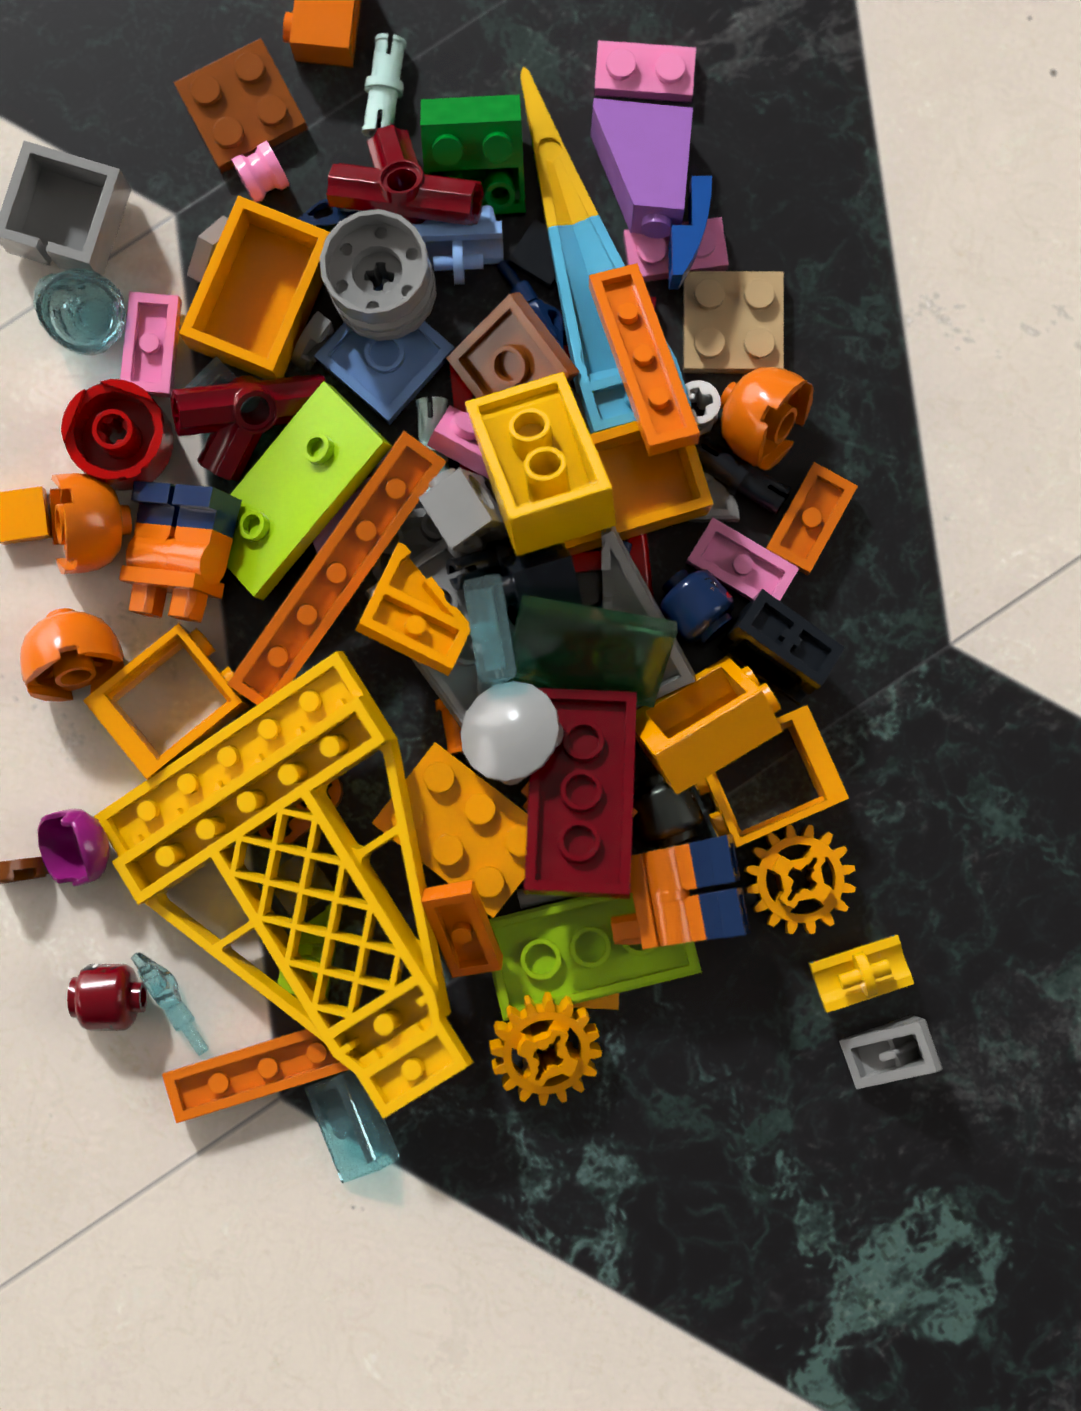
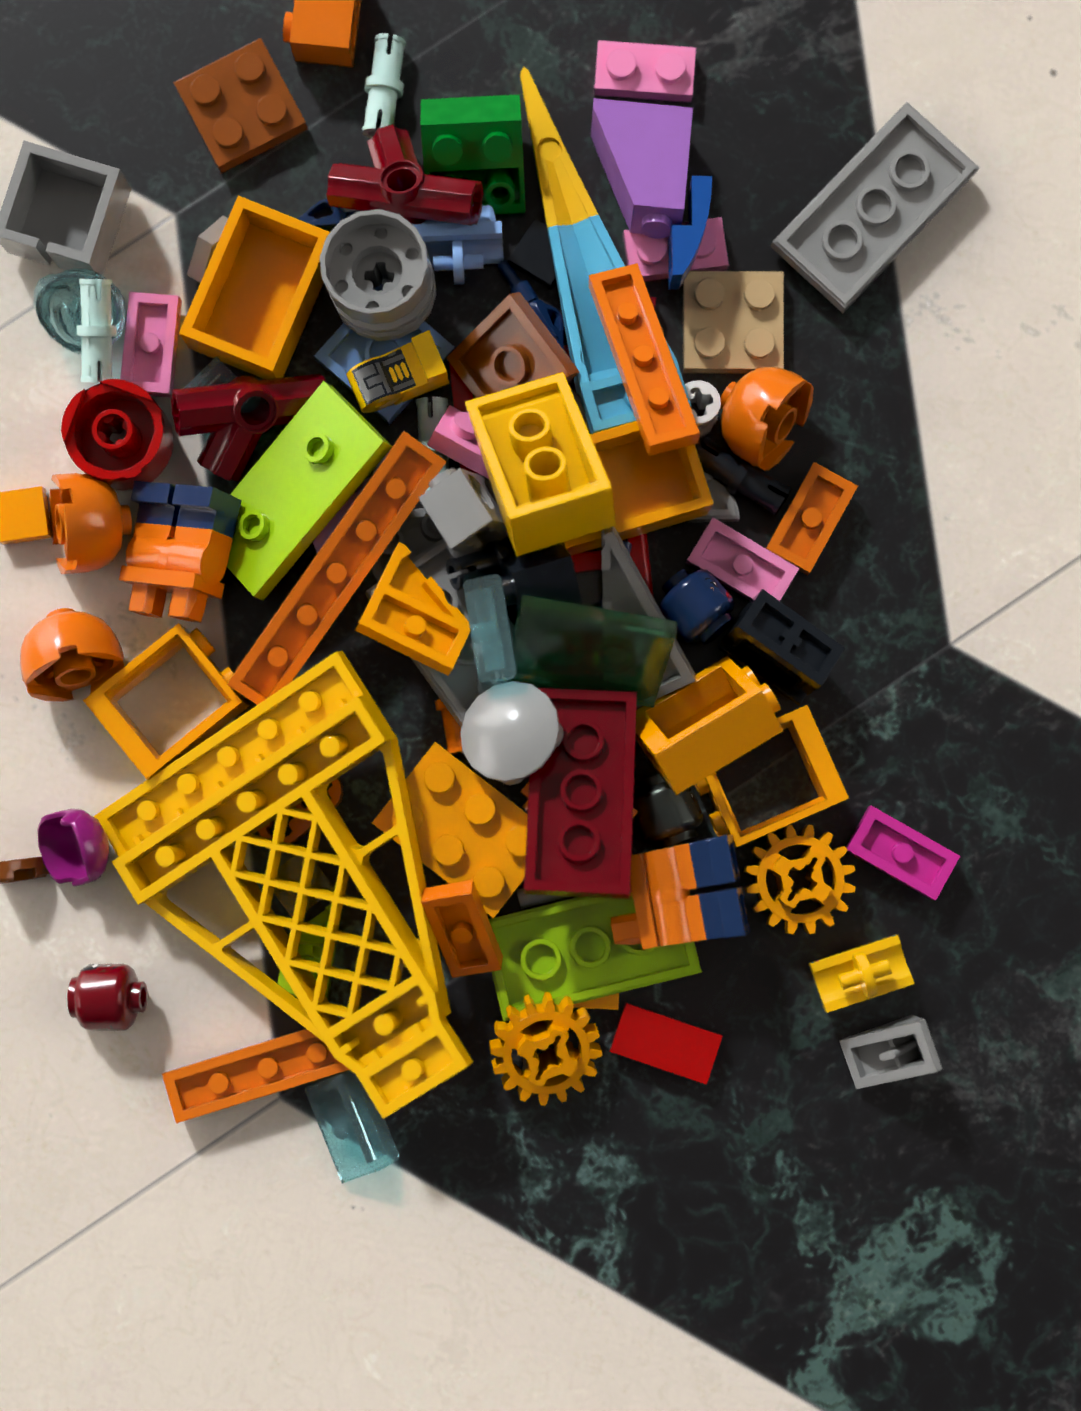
(96, 330): none -> light aqua pin
(164, 990): clear light blue hand -> none
(260, 172): bright pink wheel -> none
(311, 340): light grey tile -> none
(398, 374): none -> yellow leg
(666, 1043): none -> red tile
(874, 207): none -> light grey plate
(902, 853): none -> dark pink plate

